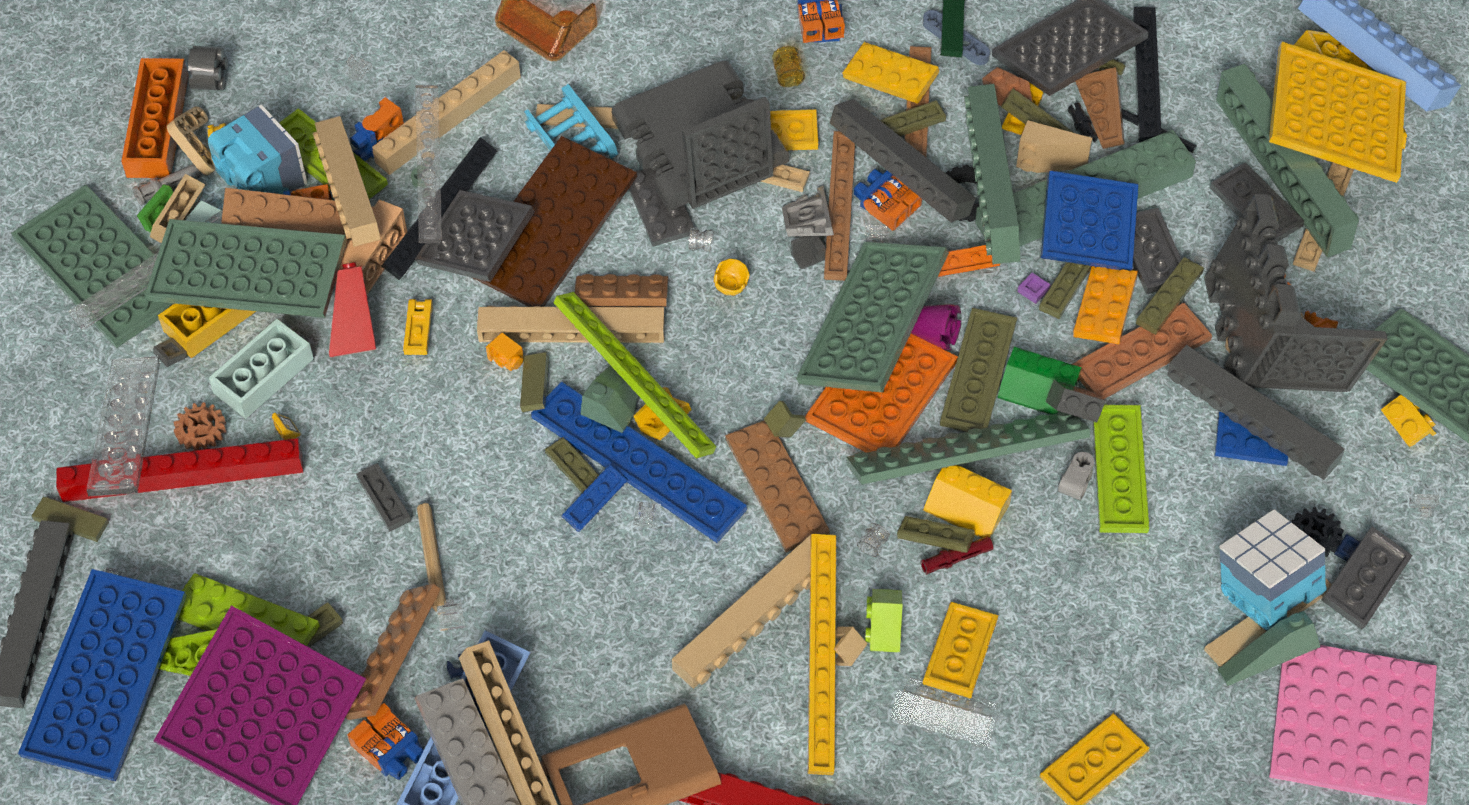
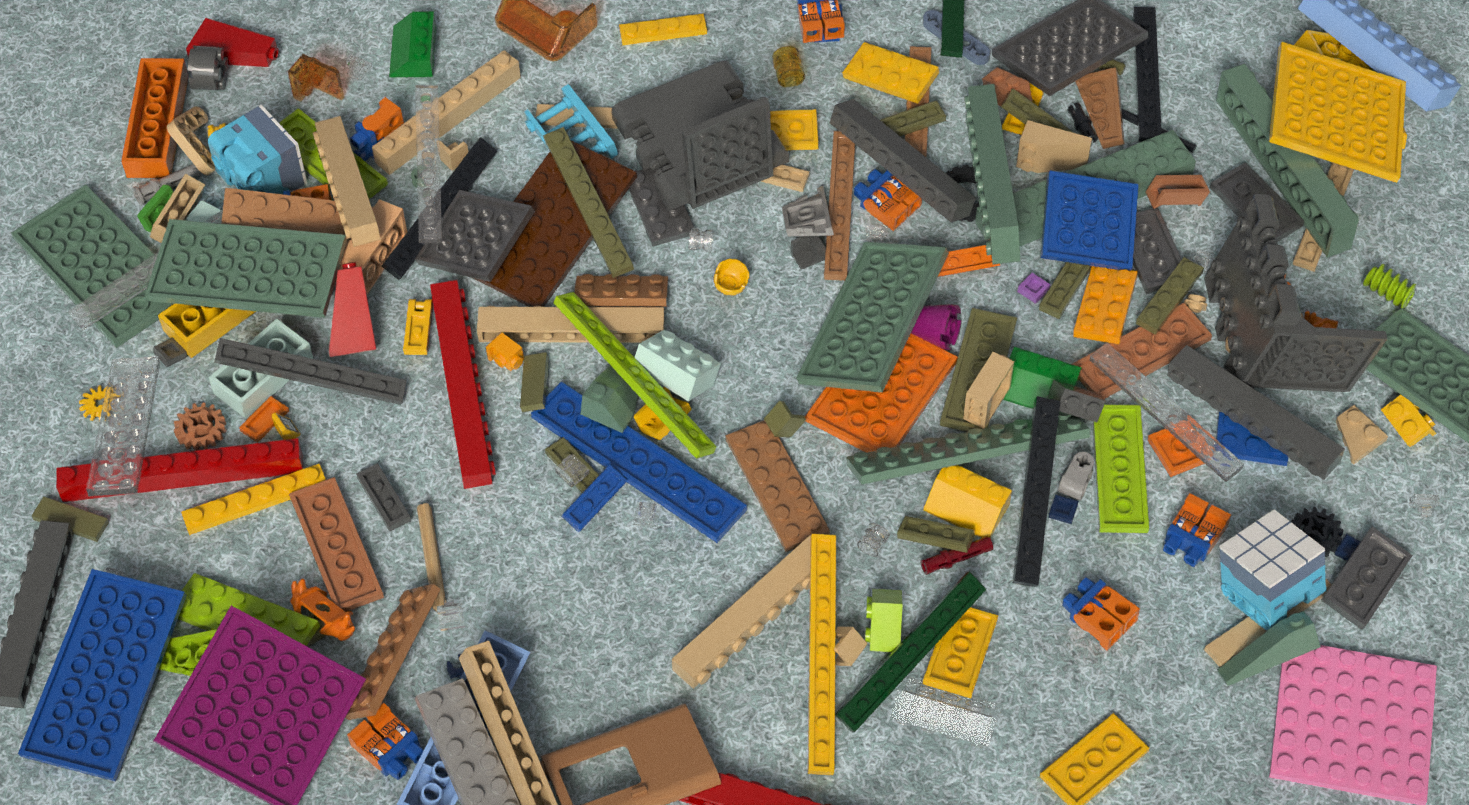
(90, 404): none -> yellow gear
(239, 45): none -> red slope
(250, 499): none -> yellow plate
(261, 420): none -> orange tile
(310, 73): none -> clear orange bracket
(310, 371): none -> dark grey plate
(336, 545): none -> nougat plate
(336, 620): none -> orange piece
(413, 46): none -> green slope
(453, 154): none -> tan panel
(461, 385): none -> red brick
(572, 470): none -> clear tile
(588, 202): none -> olive plate
(662, 29): none -> yellow plate
(677, 364): none -> light aqua brick
(910, 652): none -> dark green tile
(988, 390): none -> tan window
(1036, 492): none -> black plate
(1063, 509): none -> dark blue tile
(1101, 611): none -> orange hips
(1166, 412): none -> clear plate
(1172, 453): none -> orange plate
(1177, 190): none -> nougat window
(1189, 536): none -> hips
(1196, 303): none -> tan plate
(1359, 433): none -> tan wing
(1390, 286): none -> lime piece

